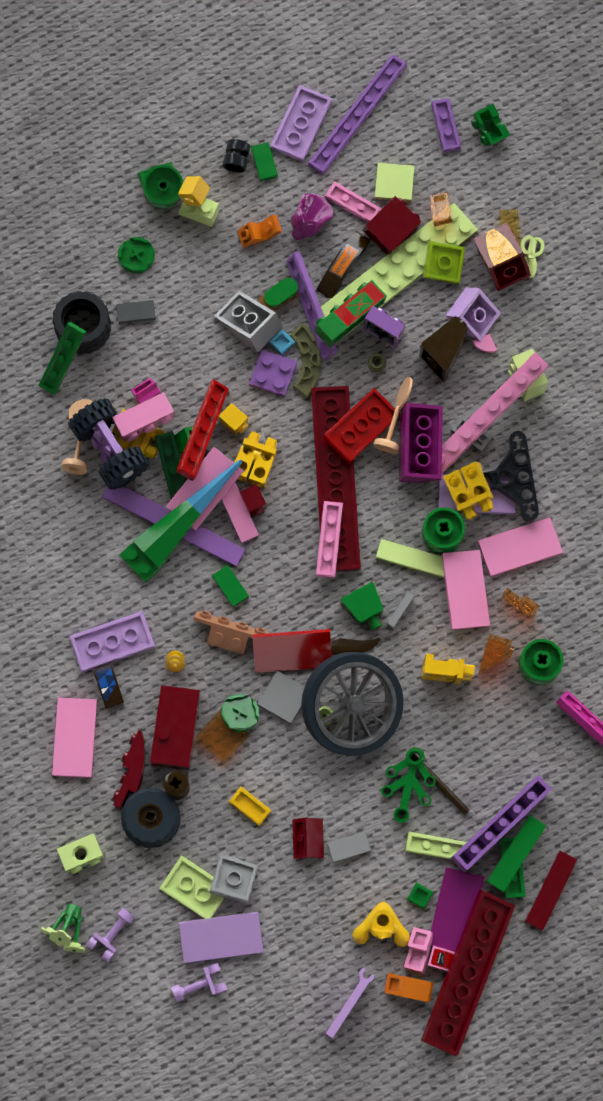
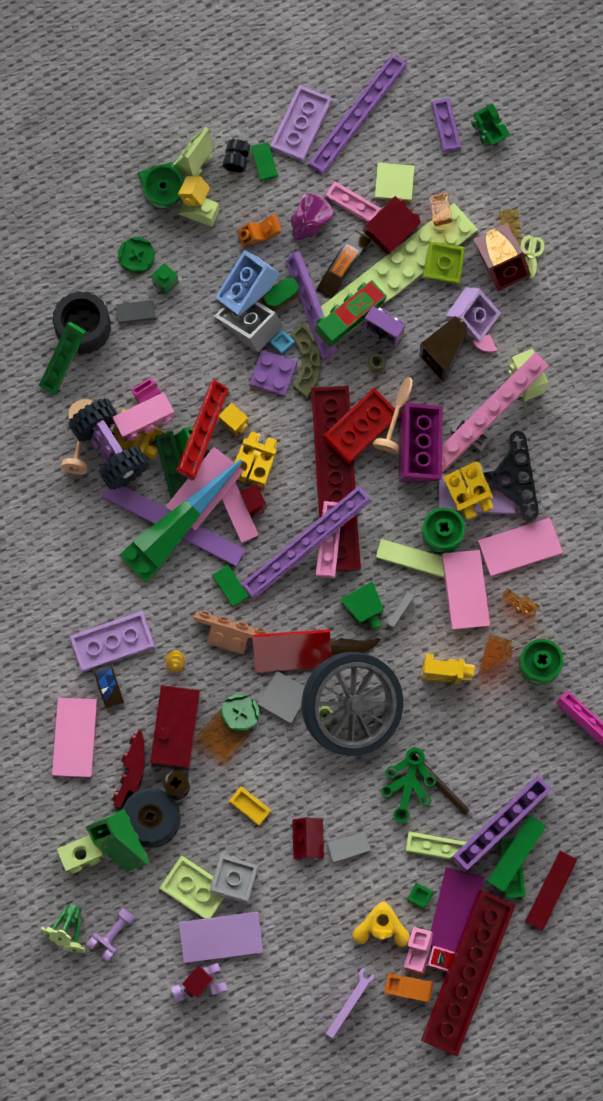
(118, 840): none -> green slope
(164, 278): none -> green brick
(195, 154): none -> yellowish green slope
(197, 982): none -> dark red brick
(247, 283): none -> light blue slope
(306, 542): none -> medium lavender tile

